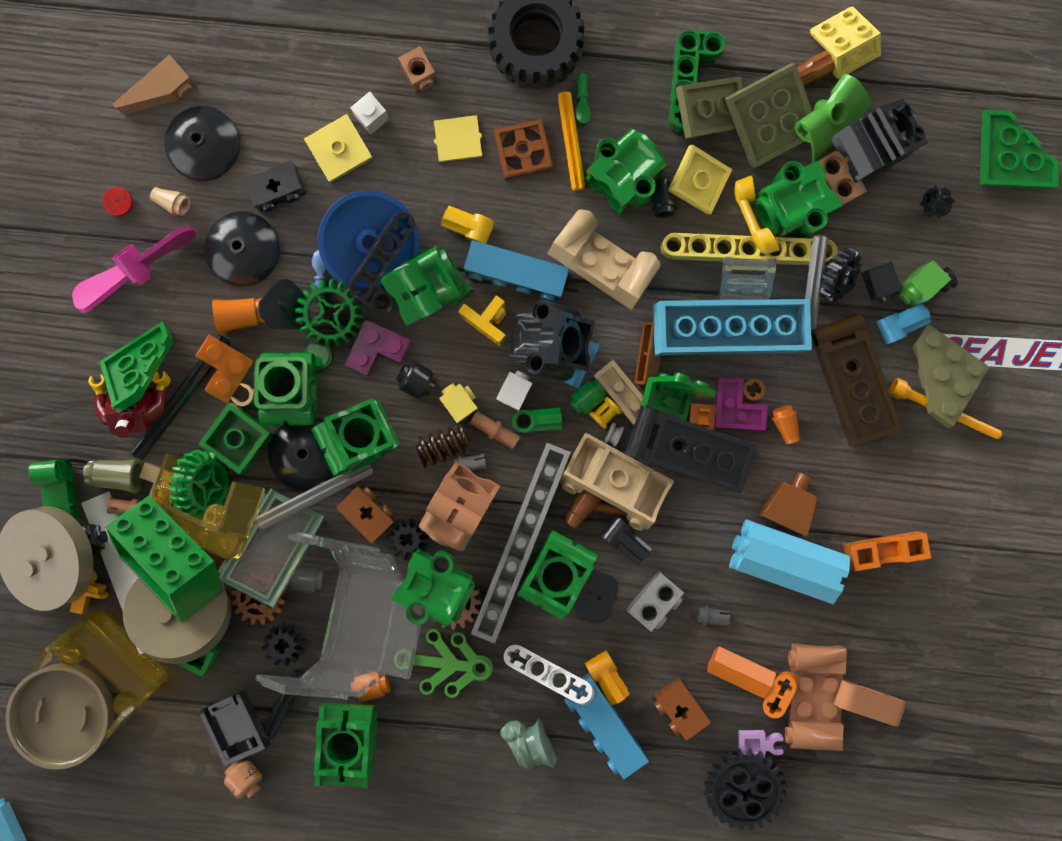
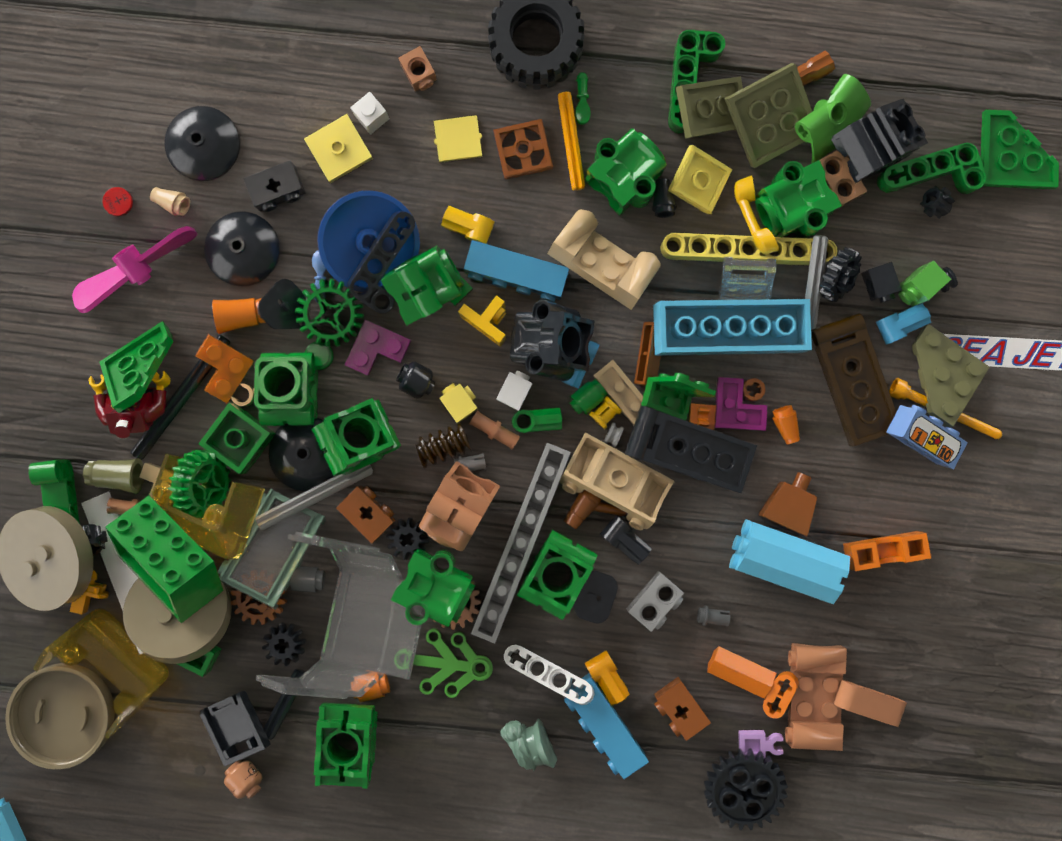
(160, 86): medium nougat slope -> none
(848, 40): light yellow bracket -> none
(927, 436): none -> brick
(928, 171): none -> green beam

